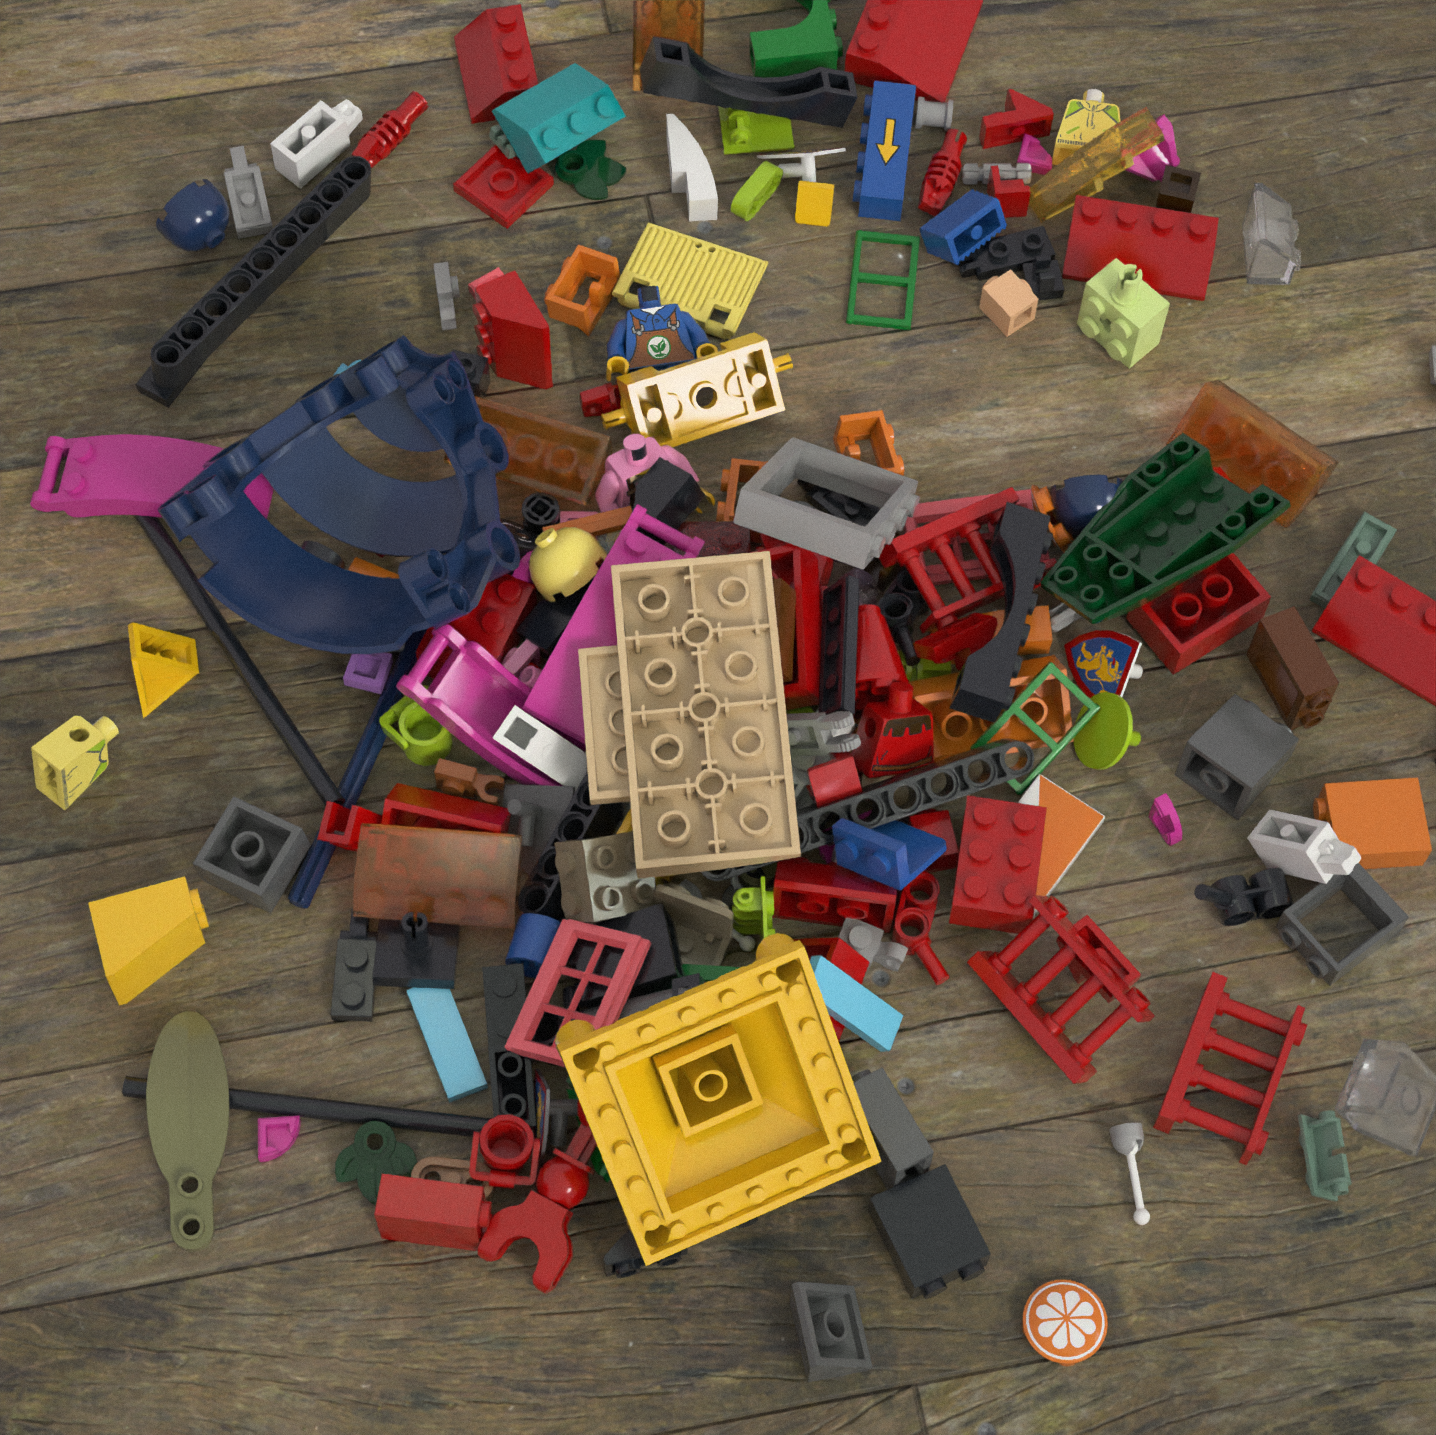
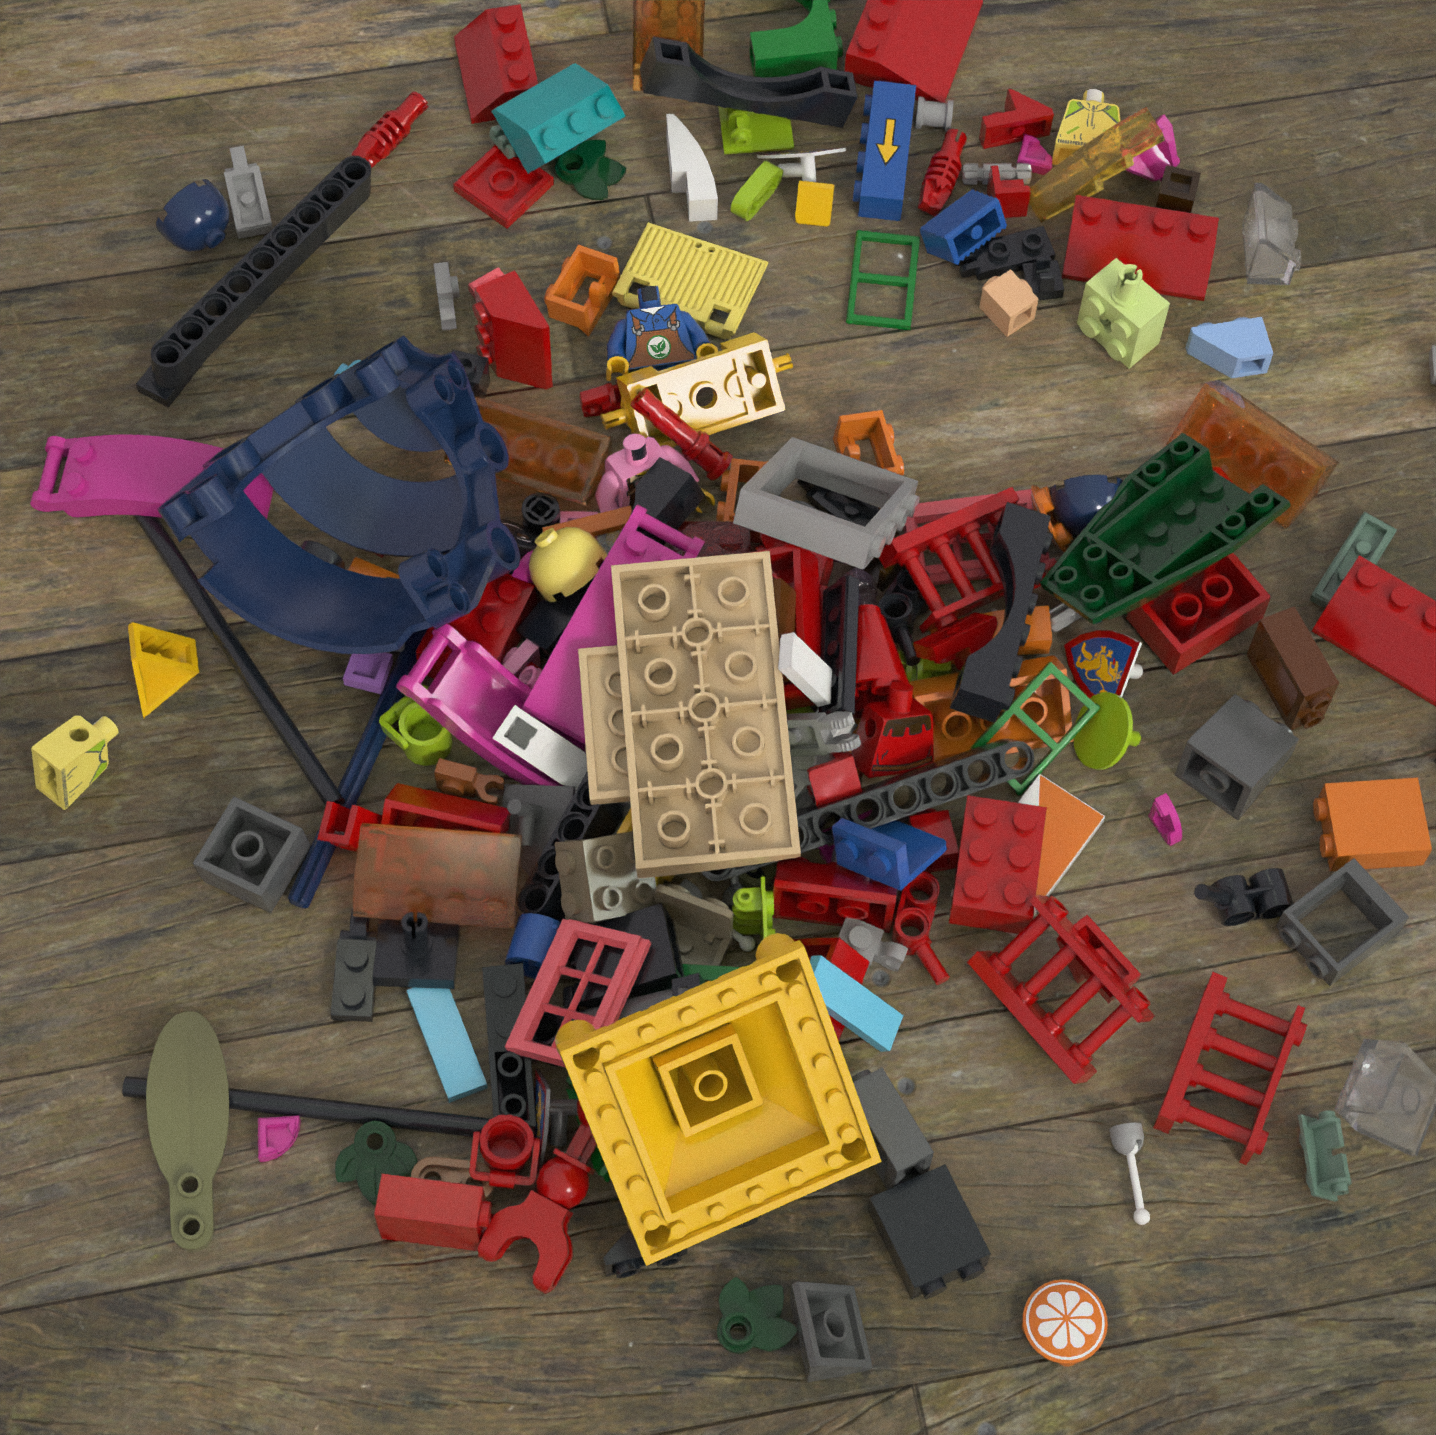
(147, 934): yellow slope -> none
(314, 141): white hinge -> none
(694, 443): none -> red pin
(757, 1314): none -> dark green plate
(805, 669): none -> white tile
(1232, 347): none -> light blue slope
(1302, 847): white hinge -> none

